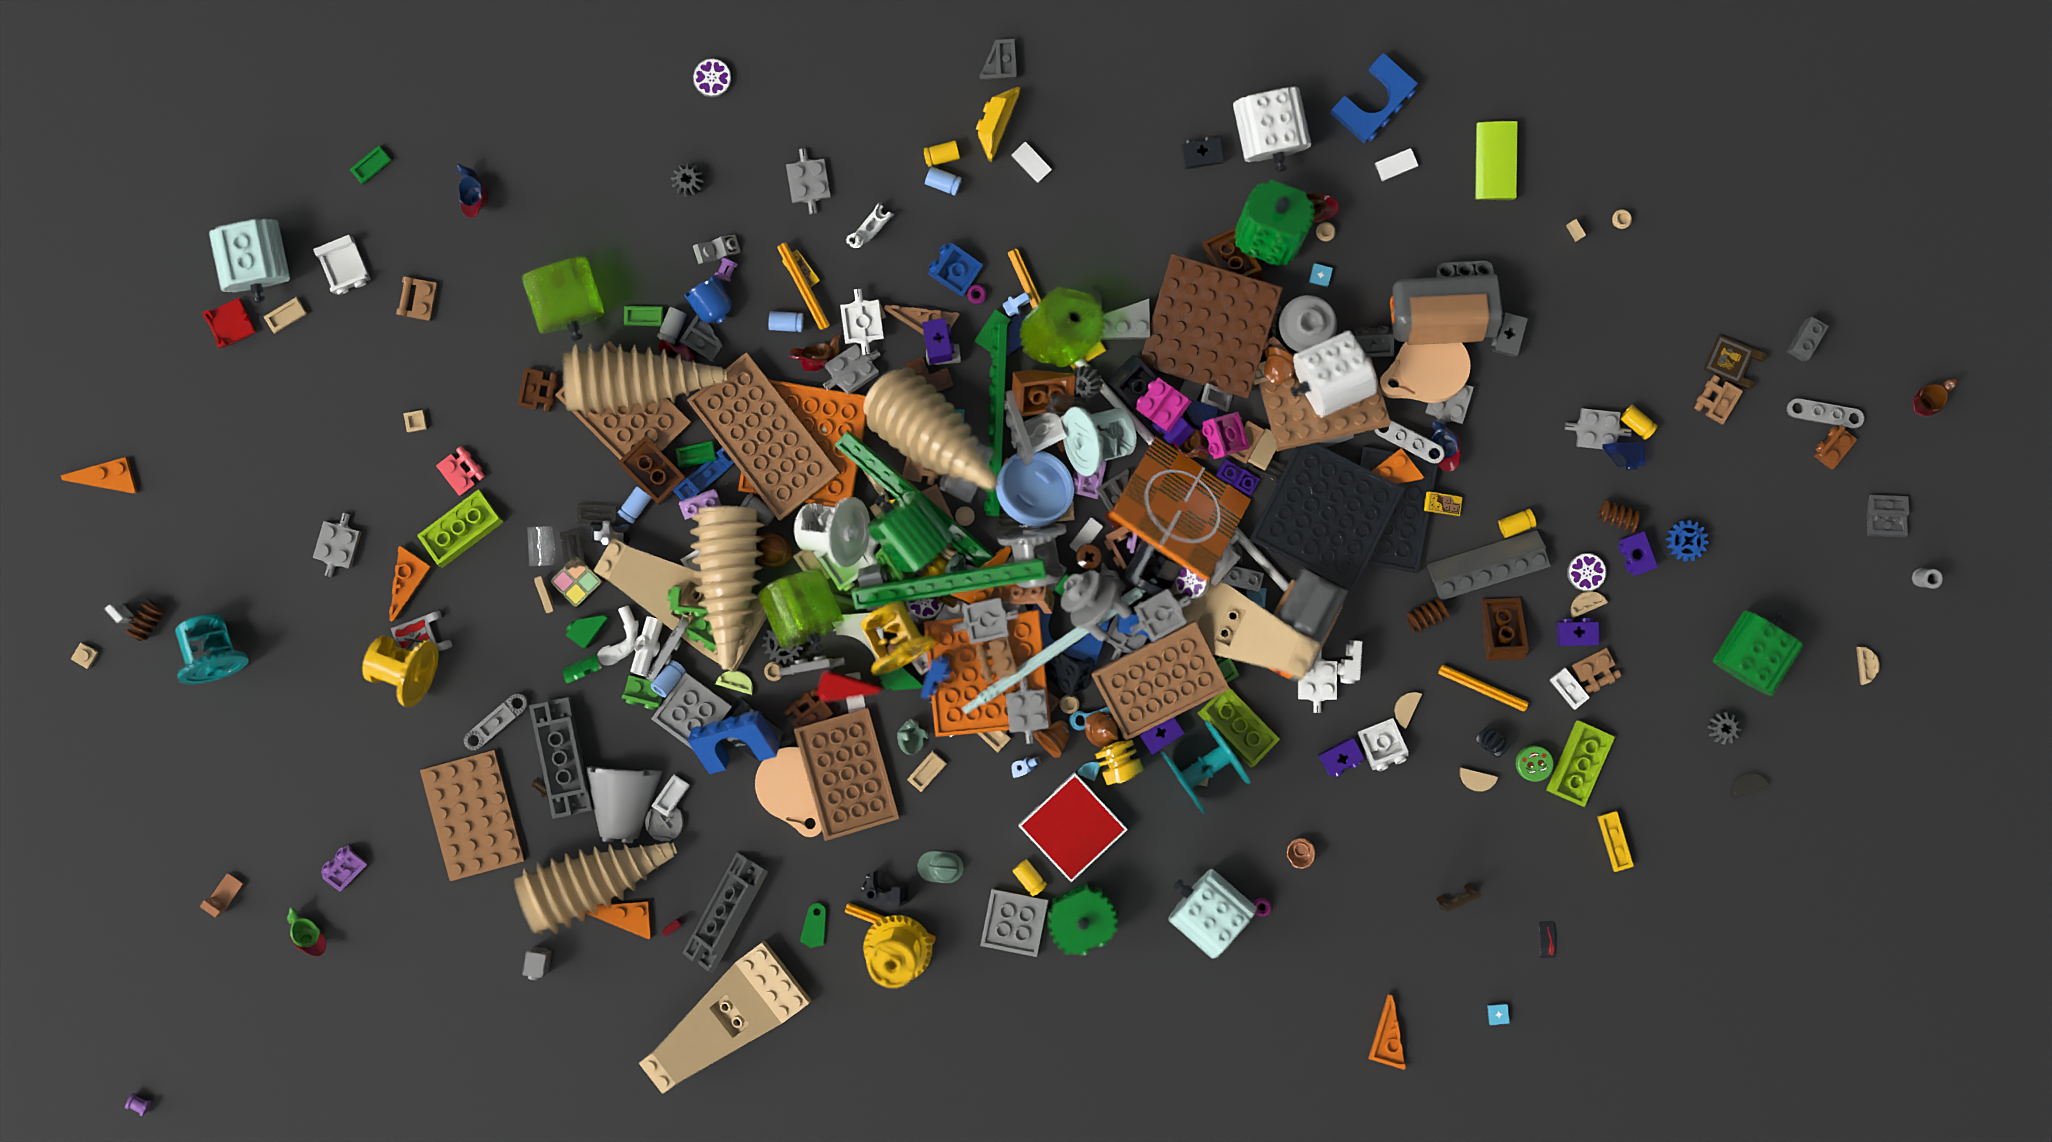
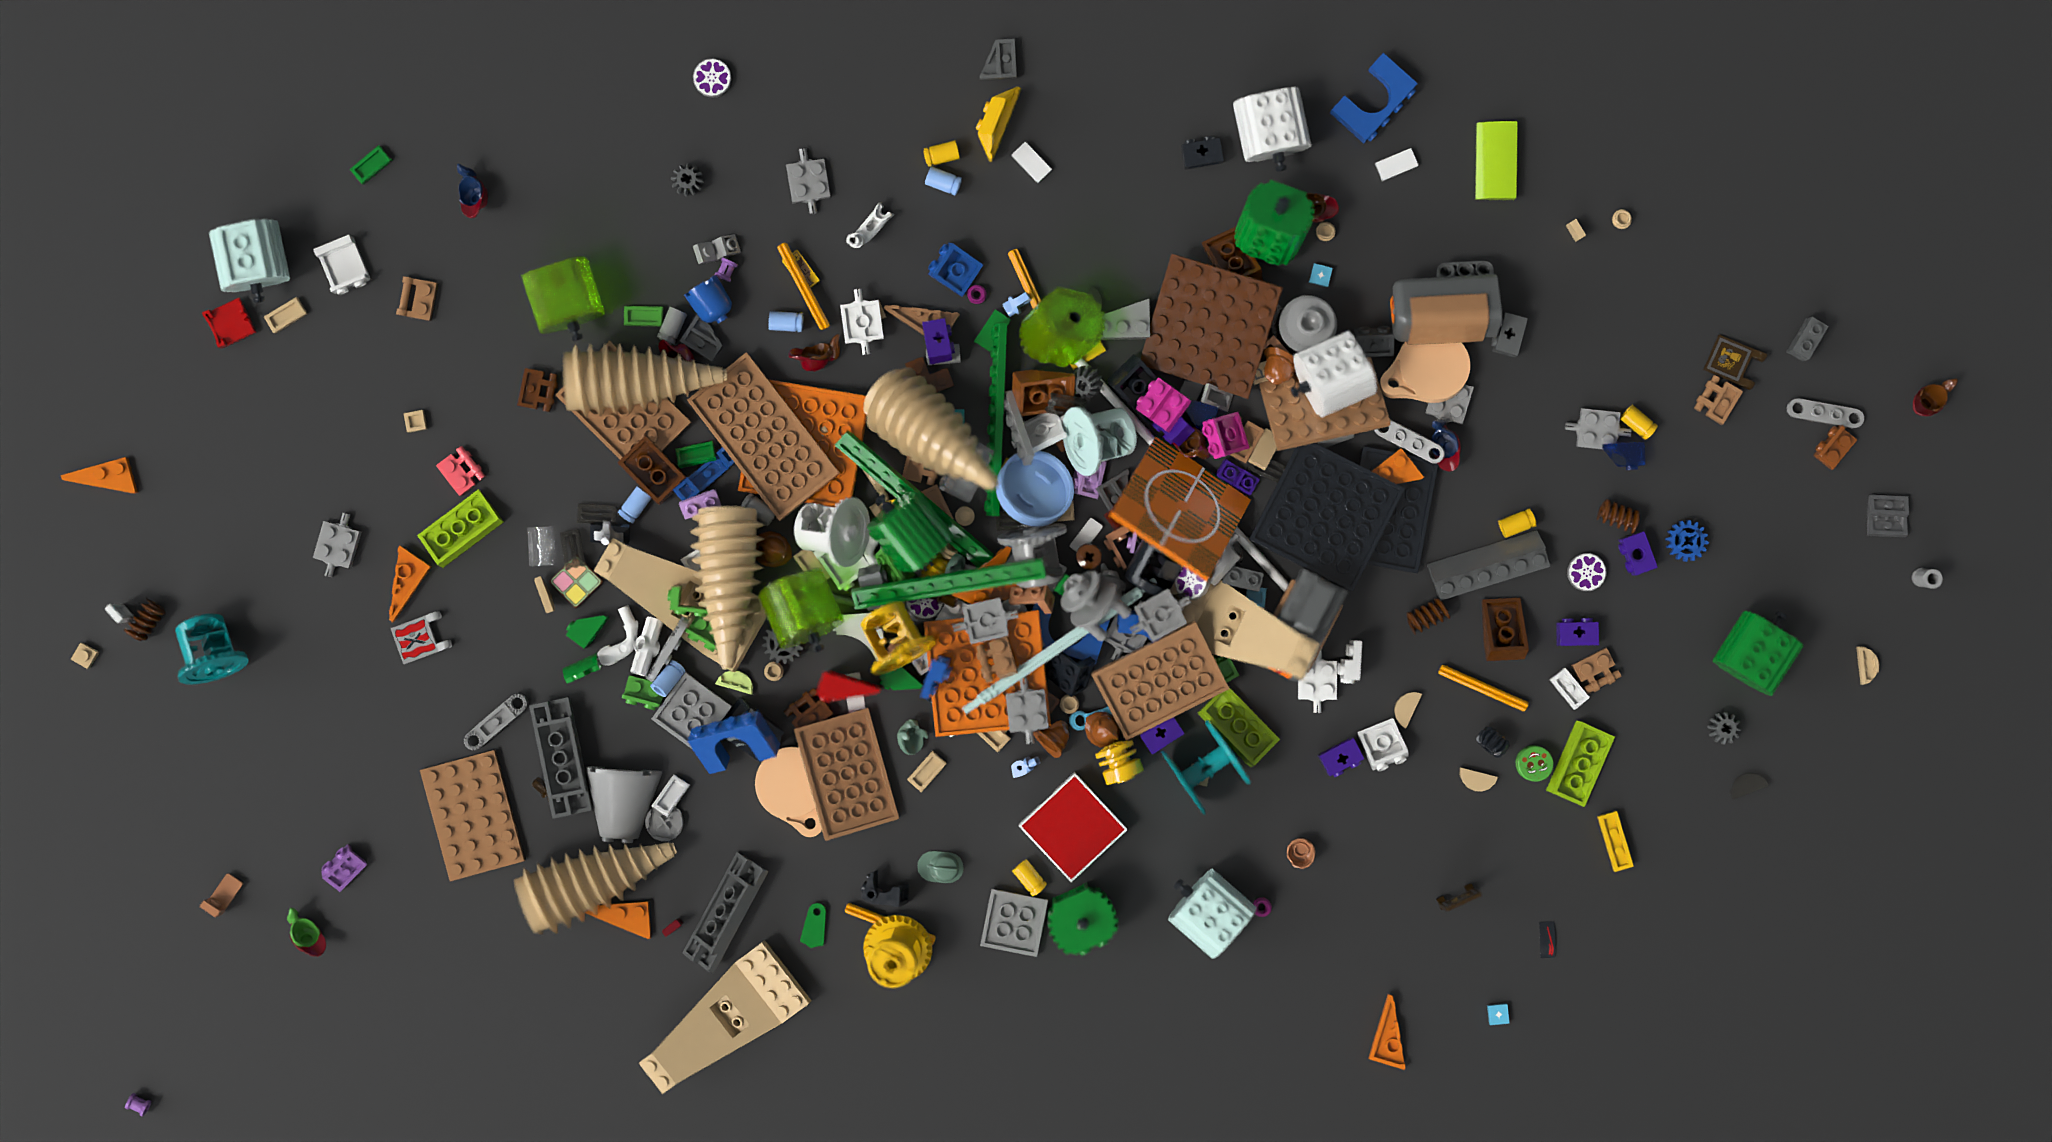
(407, 669): yellow piece -> none
(537, 963): light grey brick -> none
(804, 665): light grey plate -> none
(851, 369): light grey plate -> none
(1013, 340): clear blue slope -> none
(1089, 770): medium azure tile -> none
(1443, 503): tile -> none
(1586, 601): tan tile -> none

